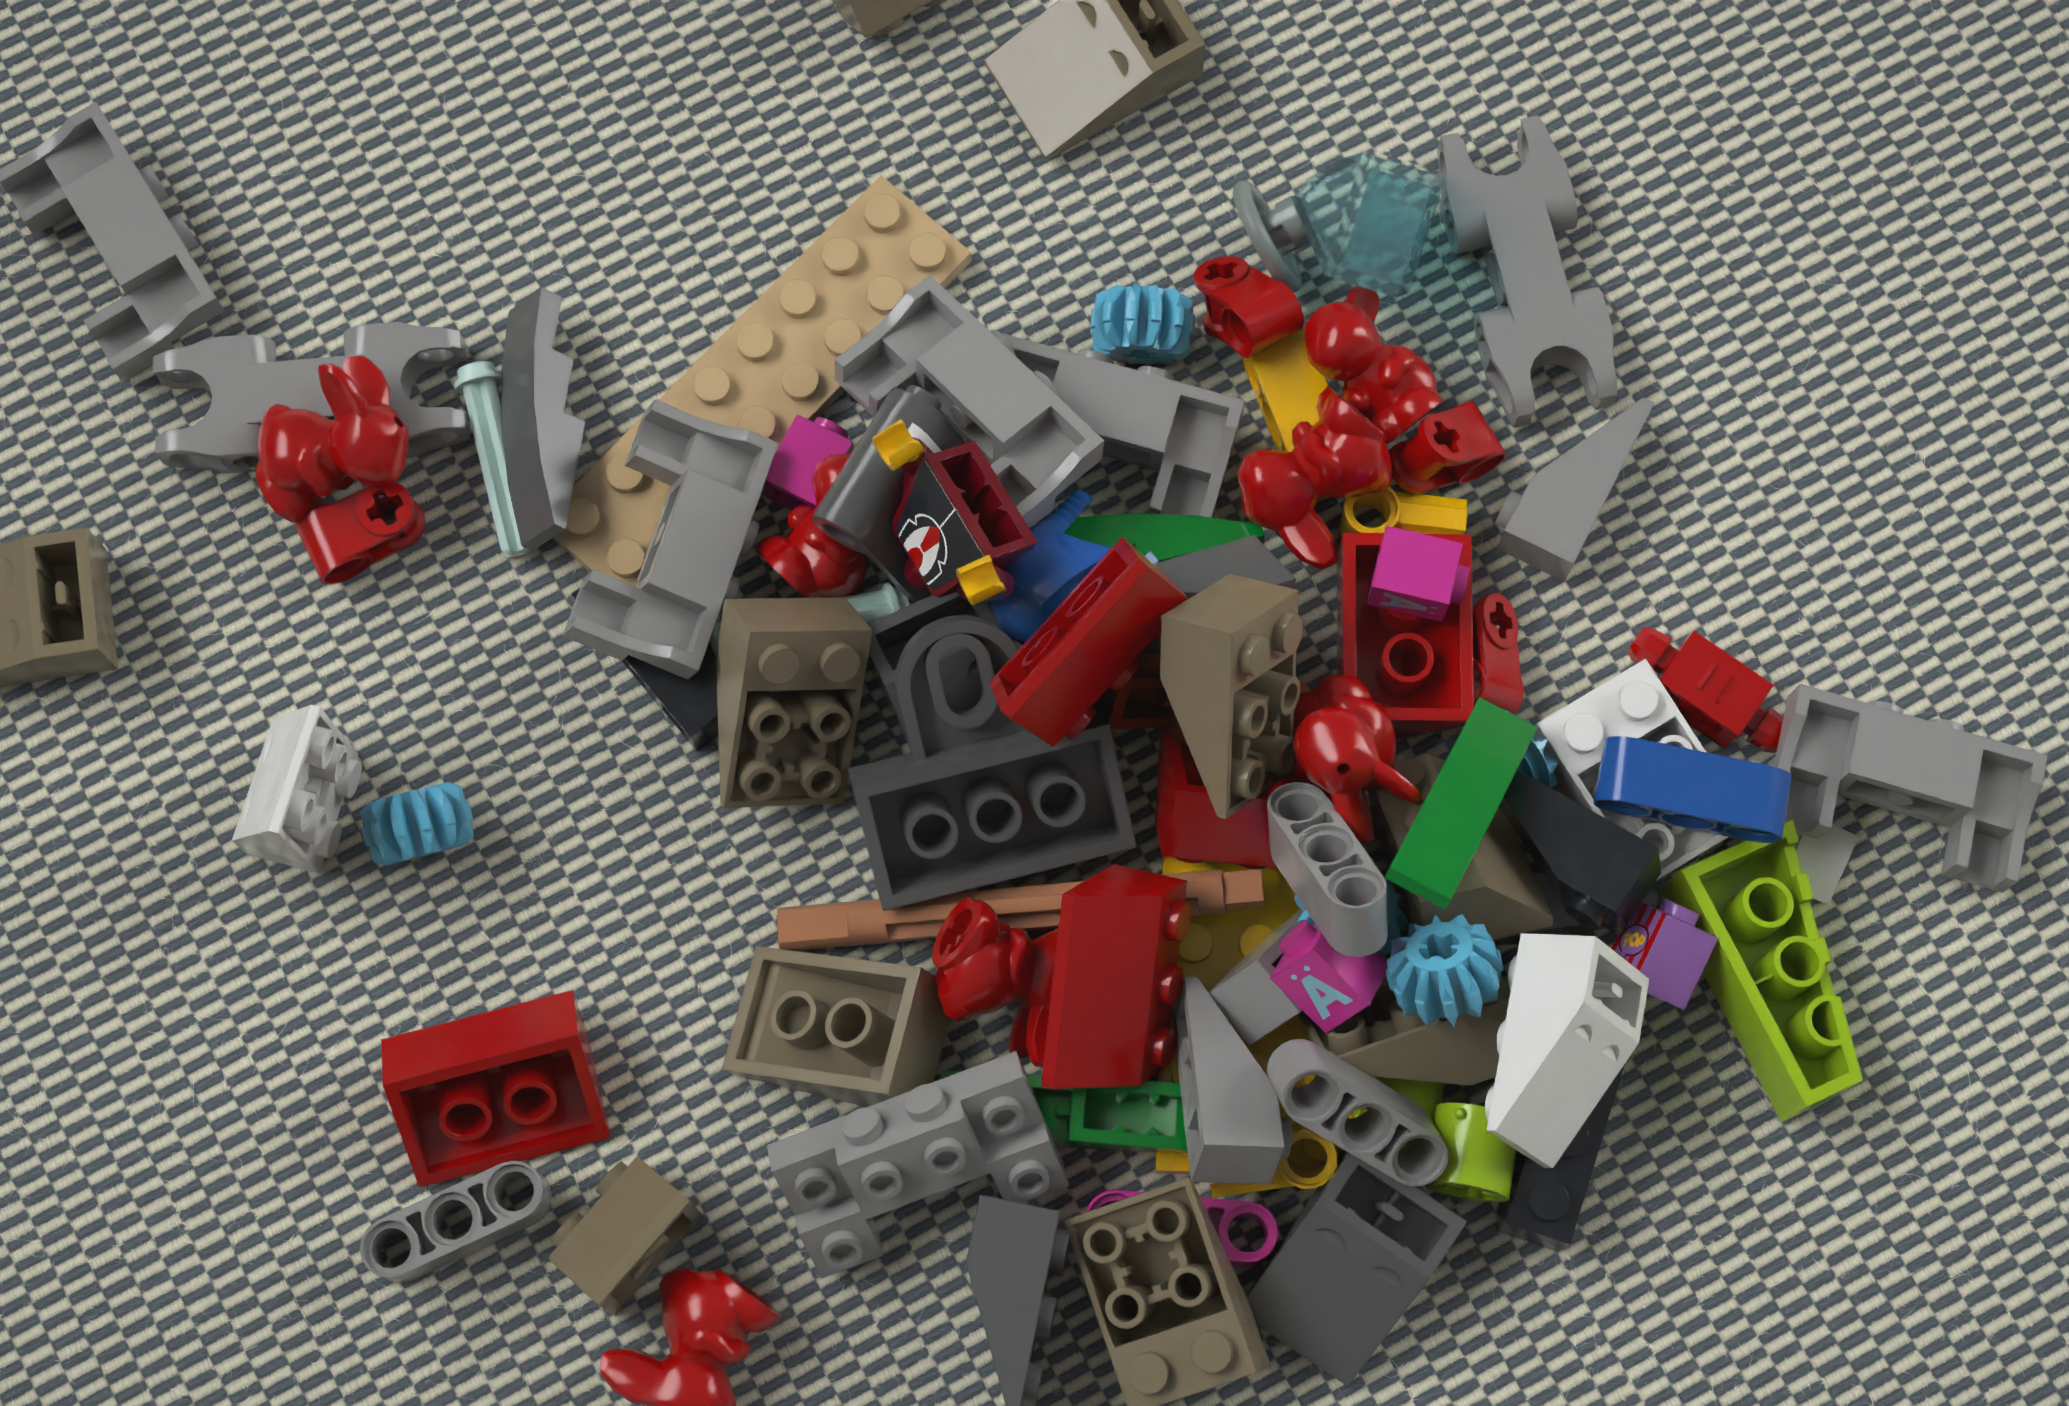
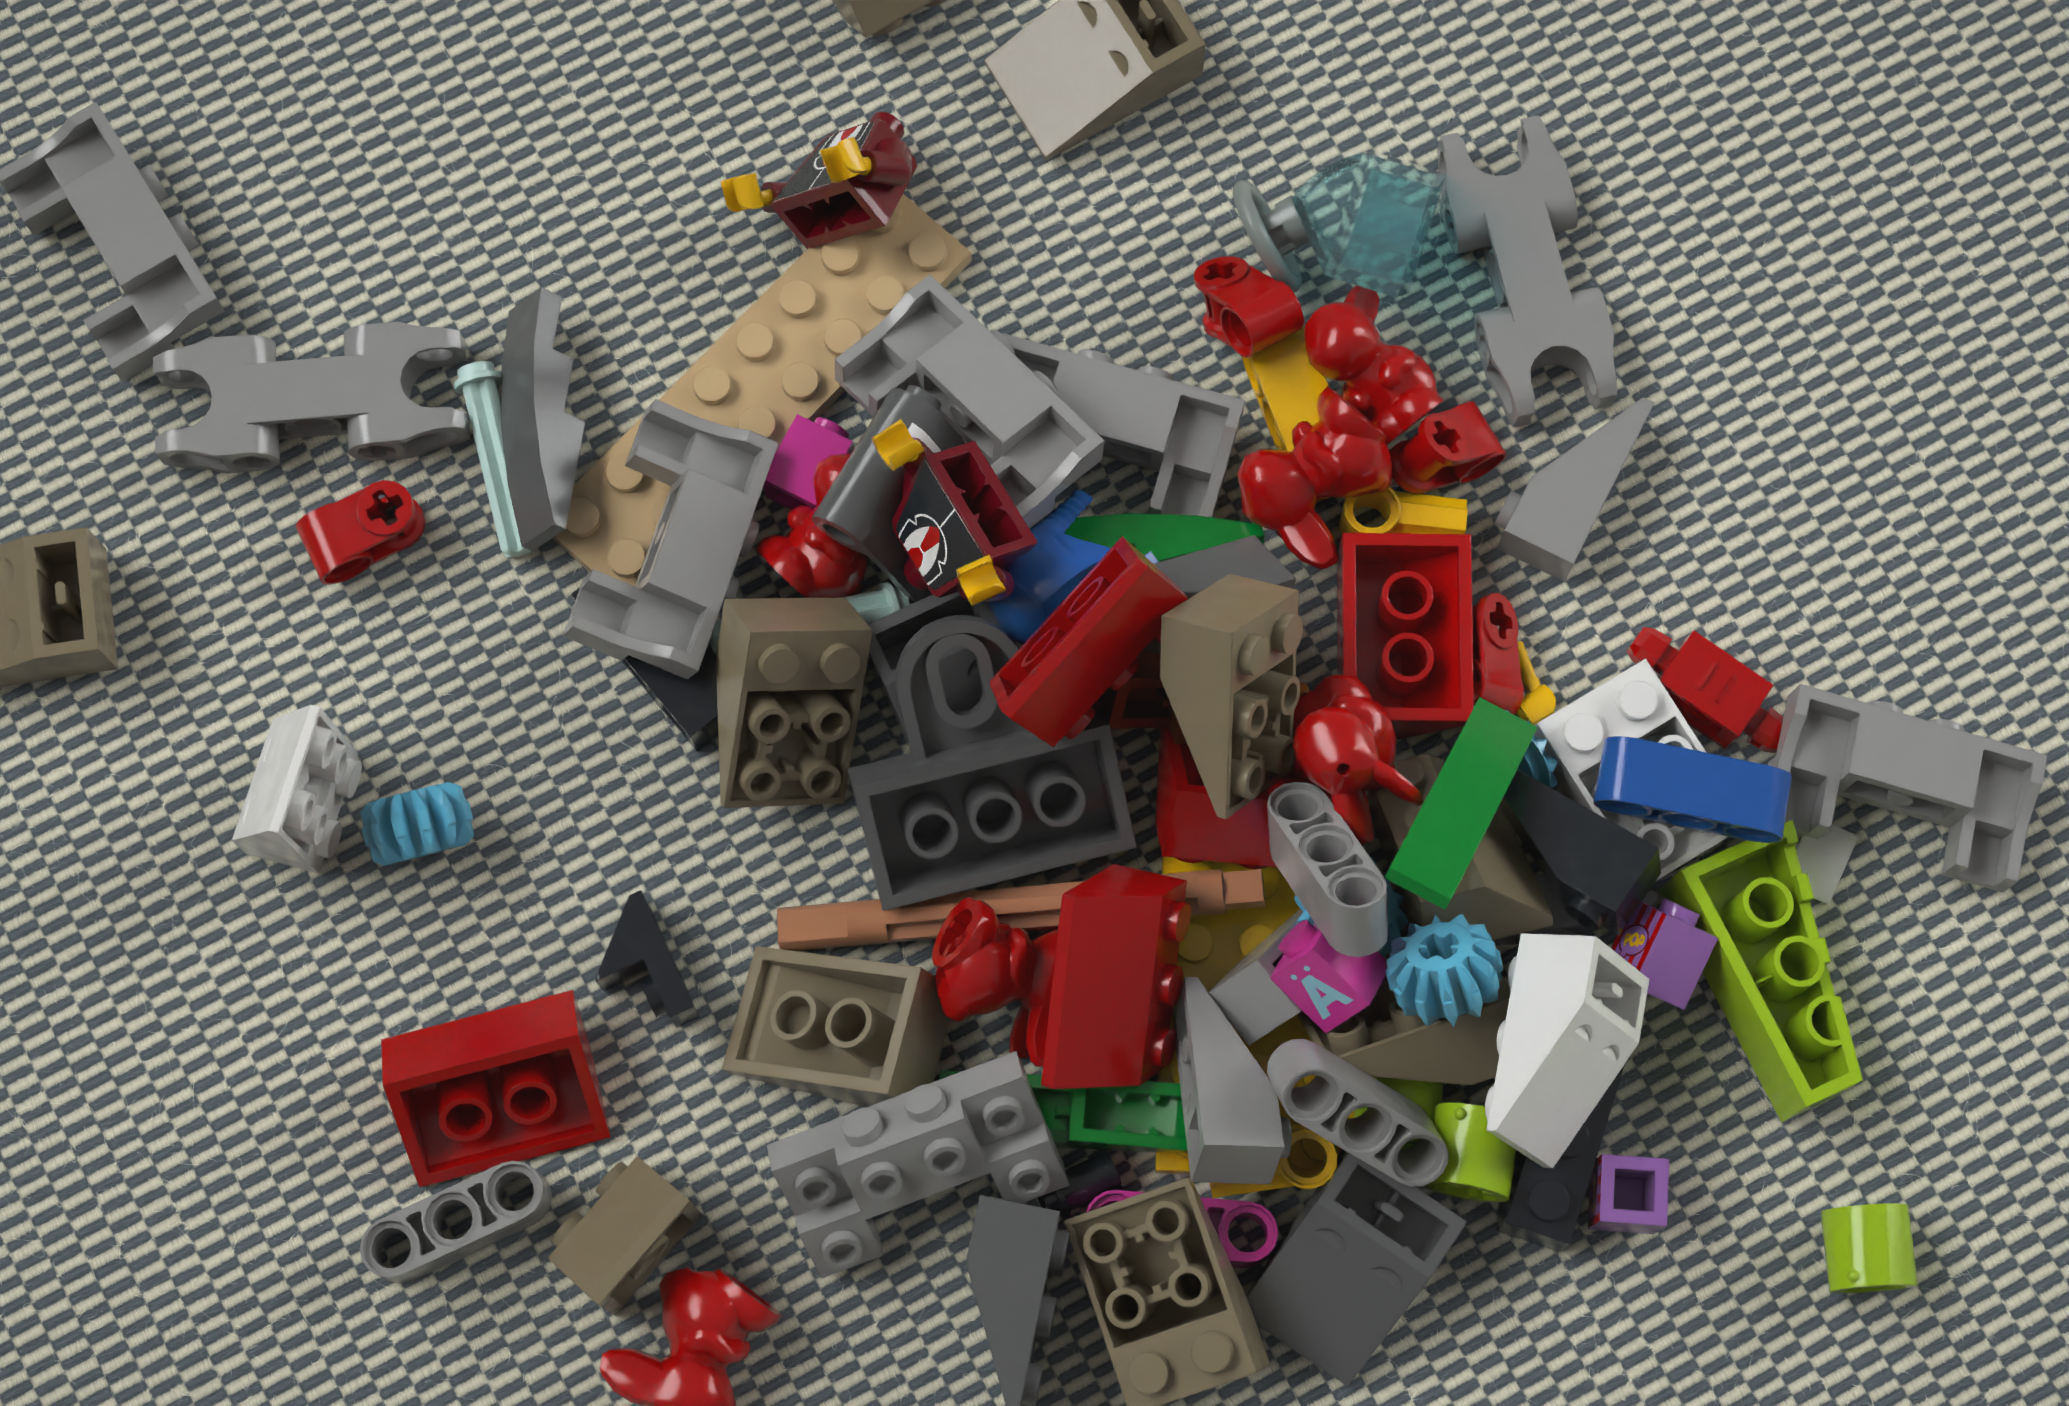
(311, 455): red animal -> none
(640, 948): none -> black slope
(840, 188): none -> dark red torso
(1086, 1182): none -> black pin
(1142, 324): medium azure gear -> none
(1417, 574): dark pink brick -> none
(1539, 700): none -> yellow hand
(1628, 1194): none -> medium lavender brick
(1868, 1248): none -> lime piece

